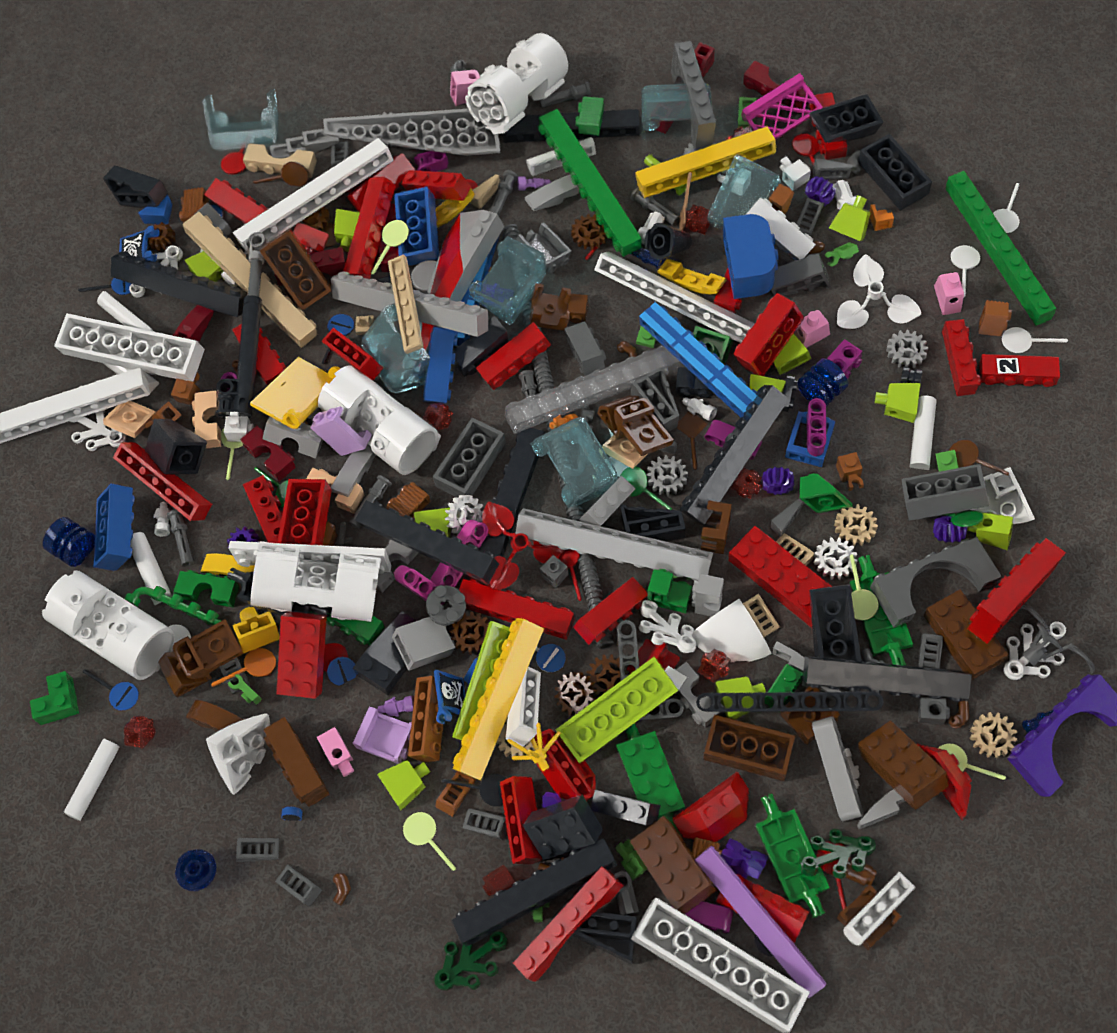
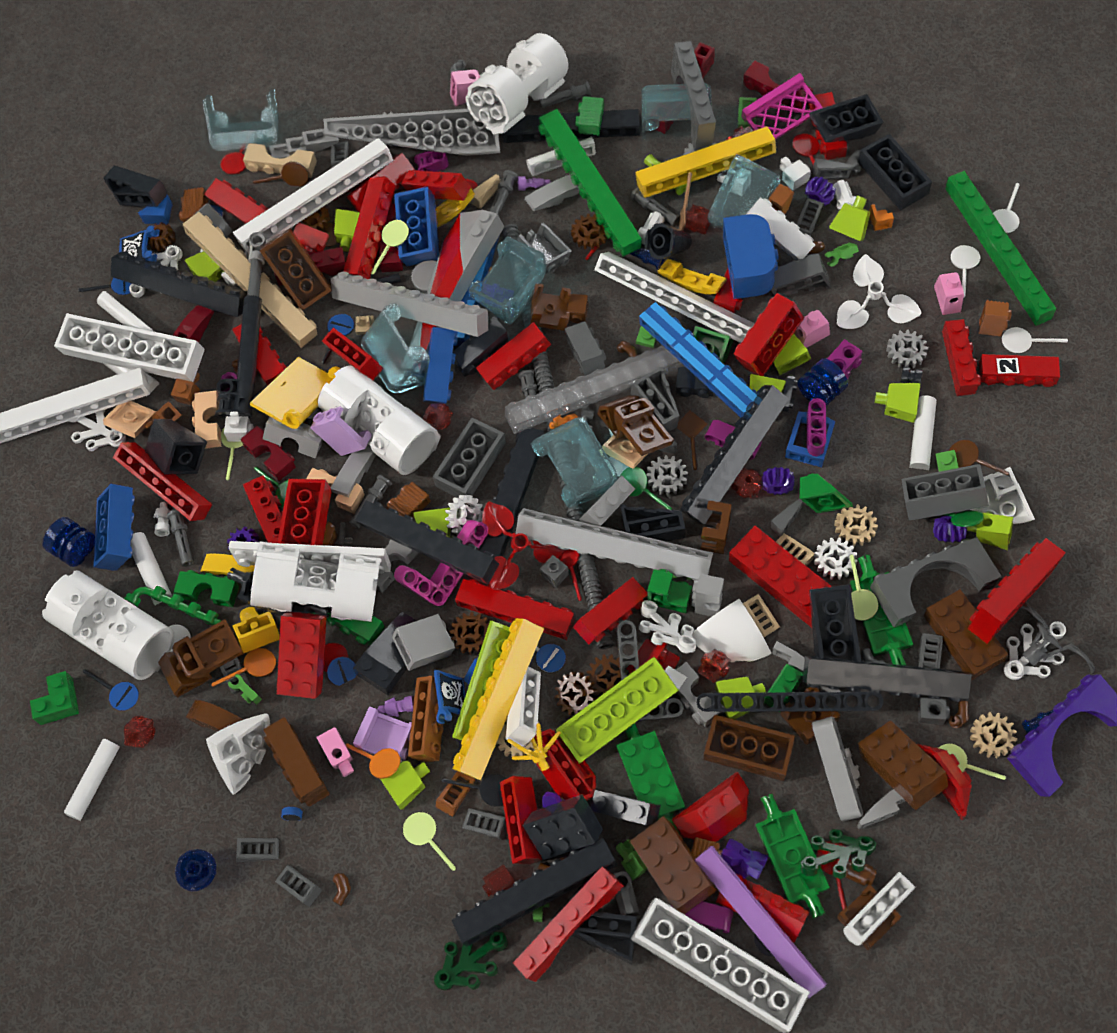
(383, 763): none -> orange piece
(405, 304): tan tile -> none
(450, 615): dark grey plate -> none
(696, 406): white piece -> none
(850, 469): dark orange brick -> none

